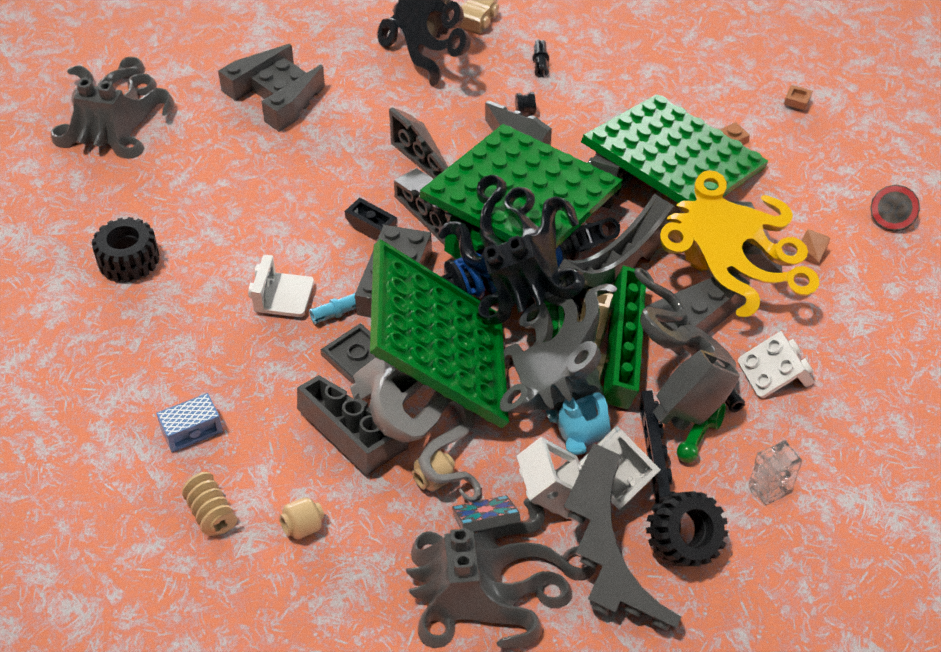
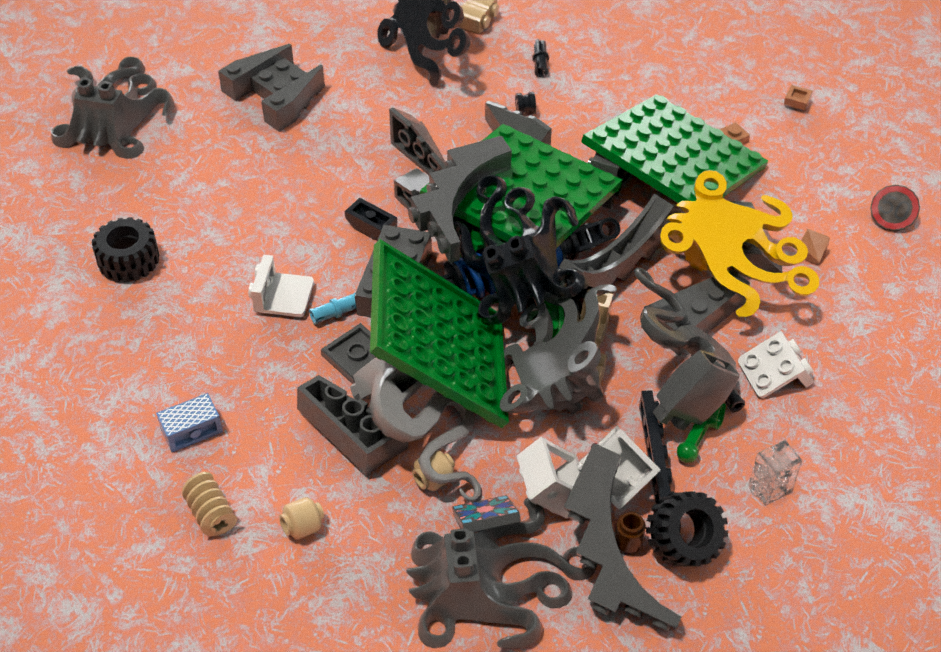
(450, 185): none -> dark grey arch
(580, 423): medium azure piece -> none
(624, 340): green brick -> none
(630, 532): none -> reddish brown brick

